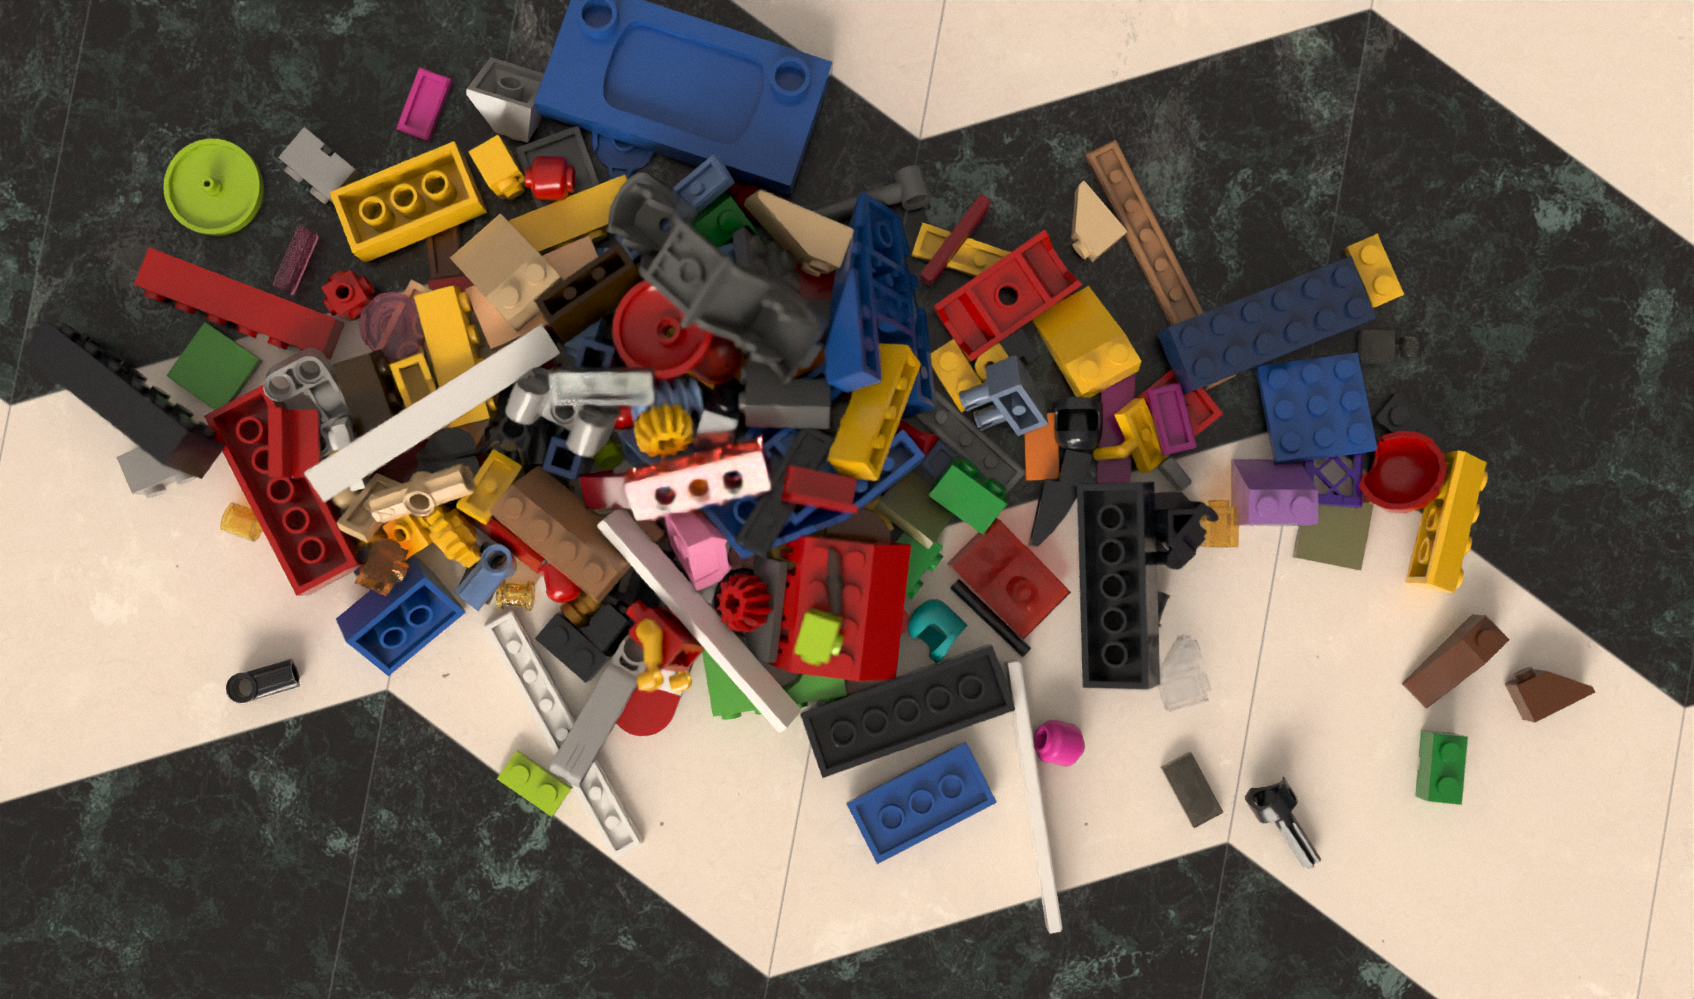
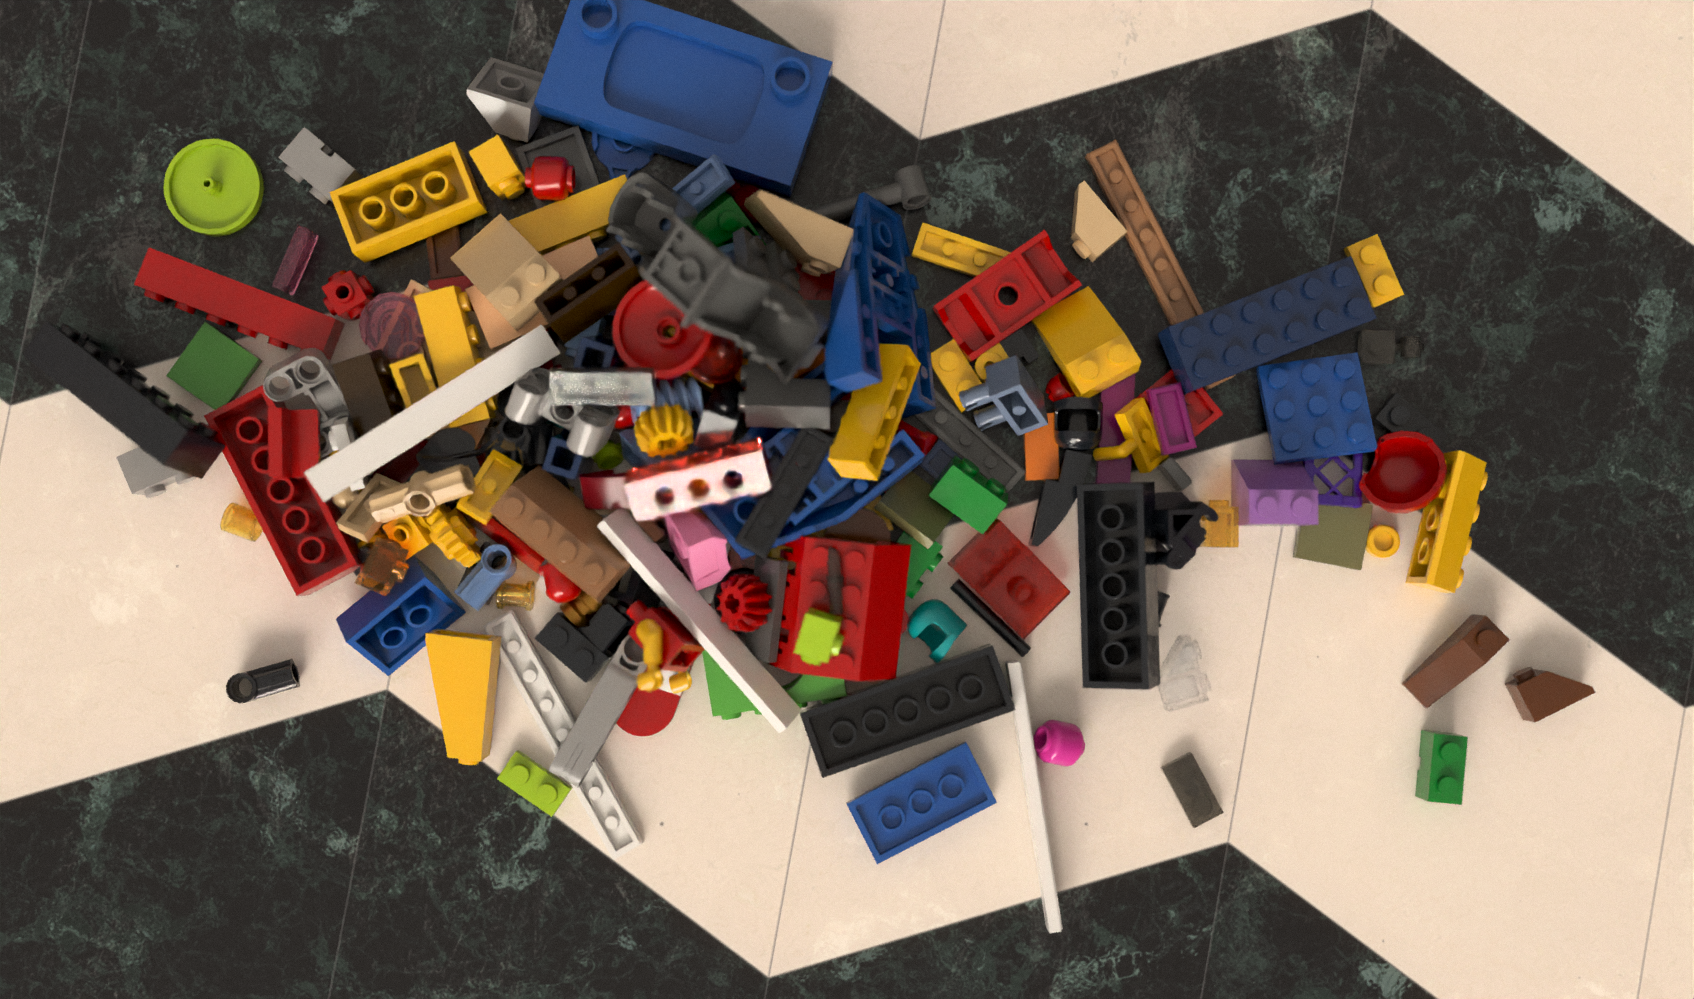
(424, 104): dark pink tile -> none
(465, 689): none -> yellow slope
(819, 489): red panel -> none
(955, 240): dark red tile -> none
(1058, 388): none -> red hinge
(1275, 805): black piece -> none
(1382, 541): none -> yellow tile

